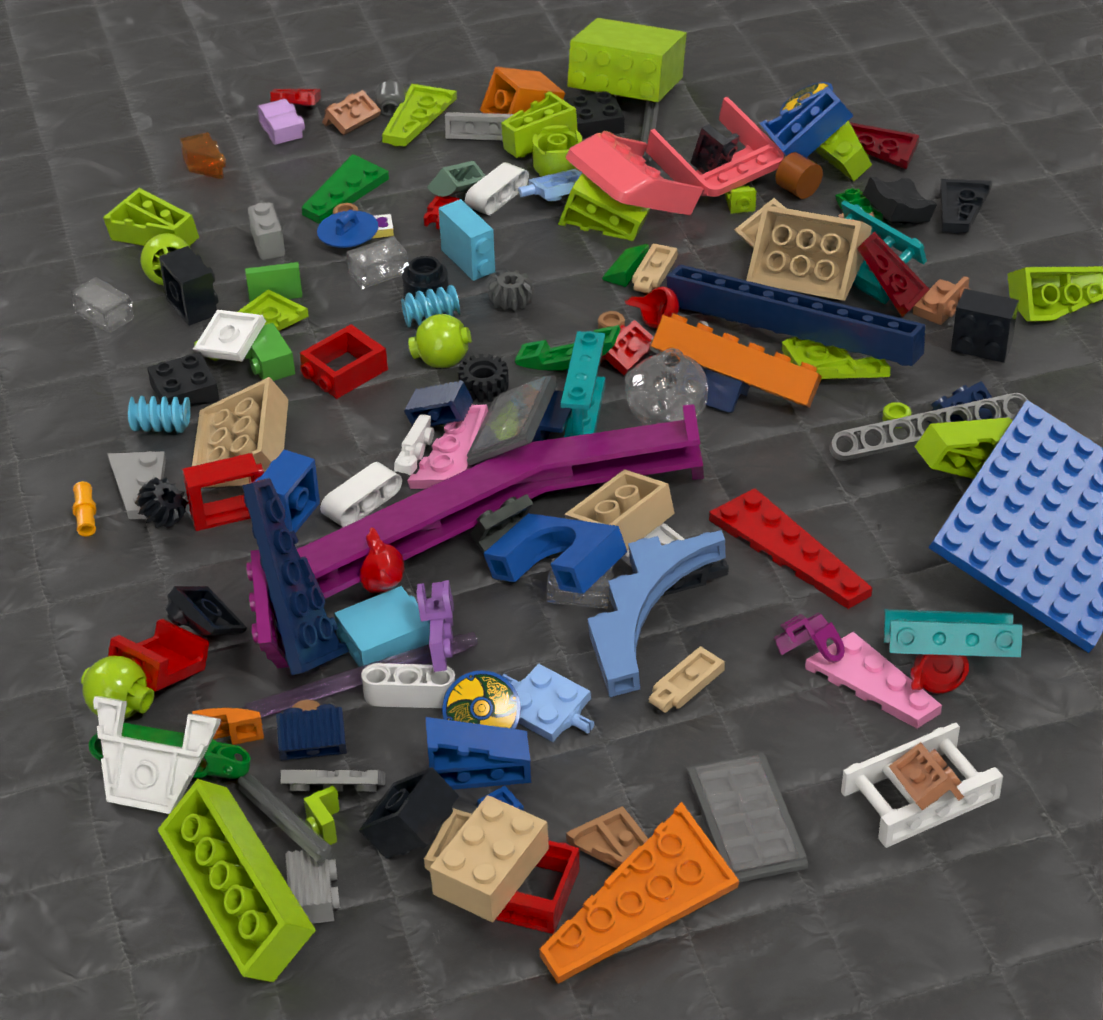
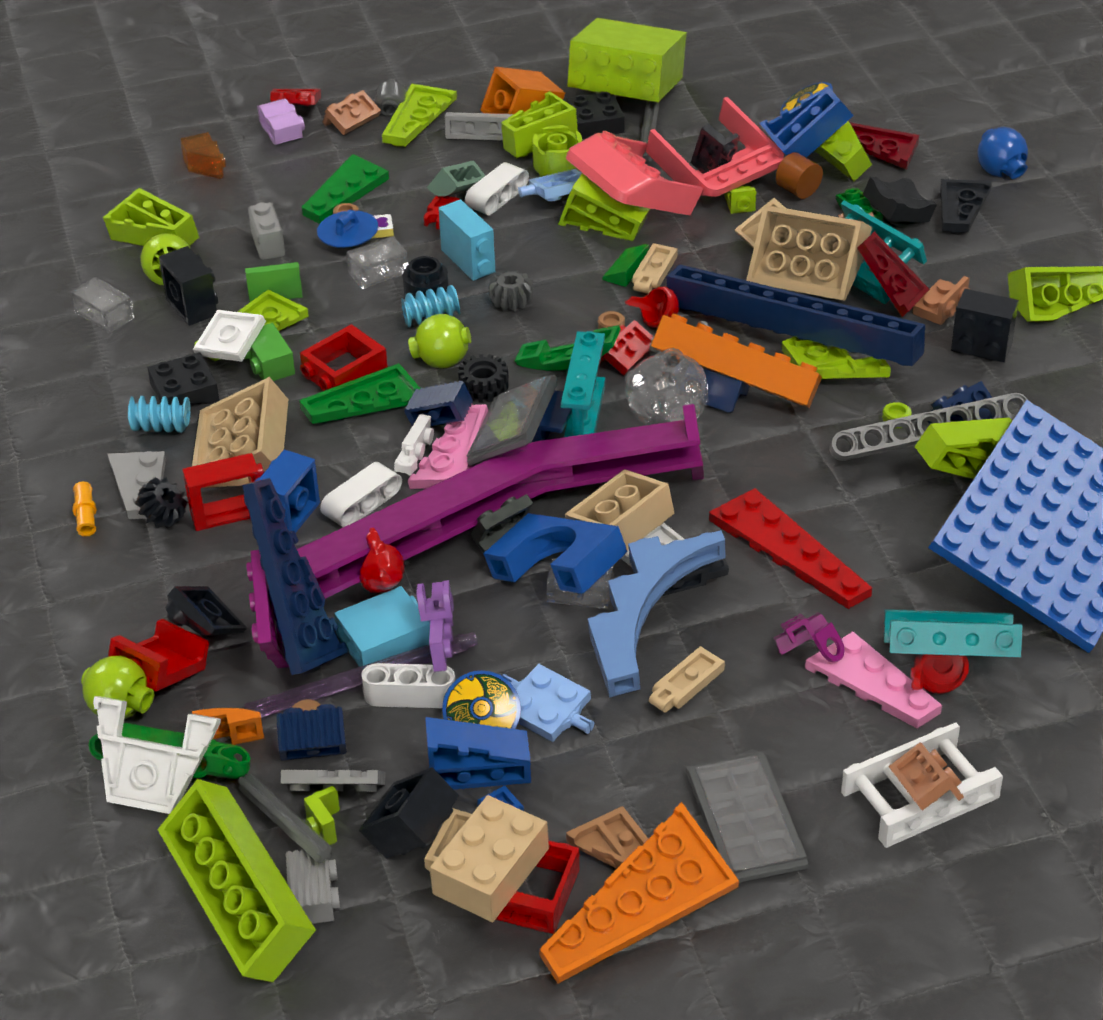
(367, 394): none -> green wing
(1004, 152): none -> blue brick

